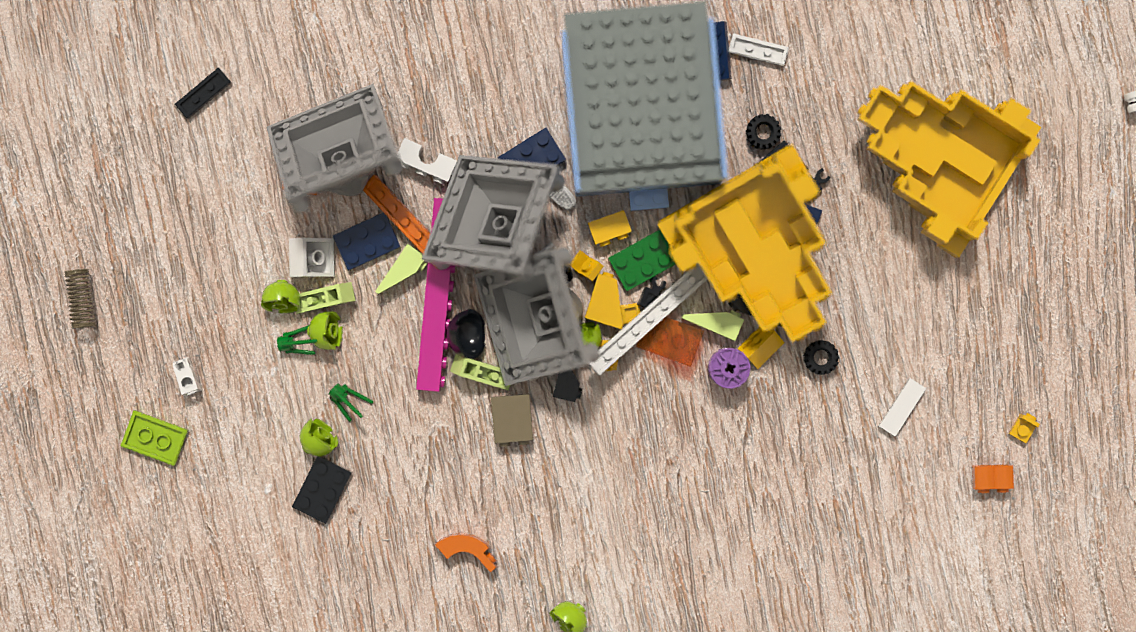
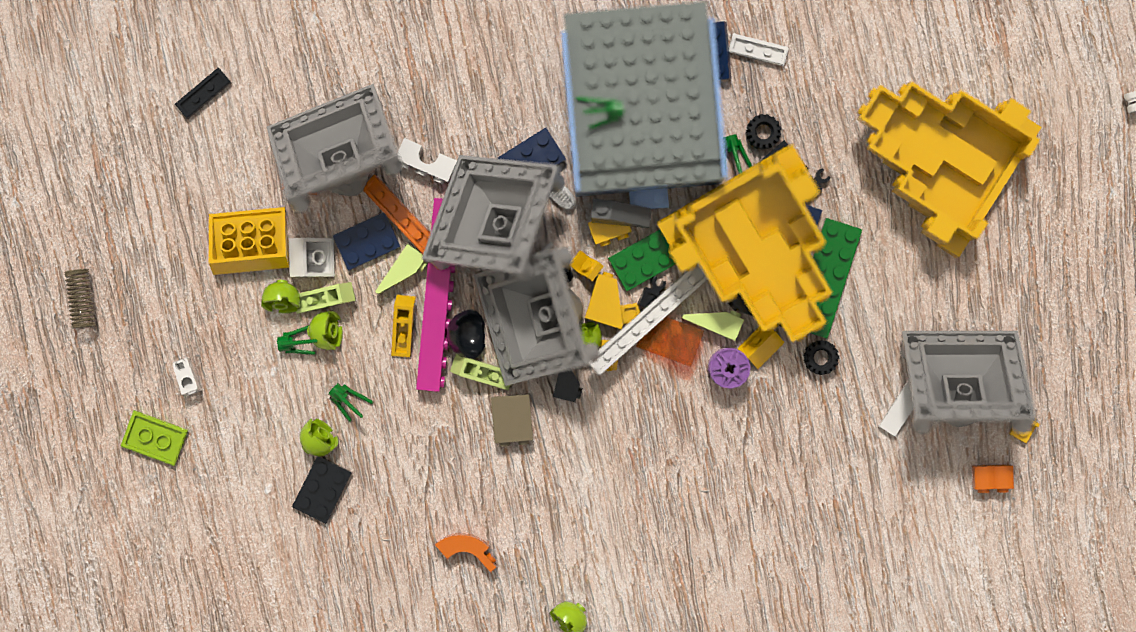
(248, 241): none -> yellow slope
(403, 325): none -> yellow slope
(613, 110): none -> green plant
(620, 214): none -> dark grey slope
(731, 145): none -> green plant
(834, 264): none -> green plate
(967, 378): none -> light grey piece

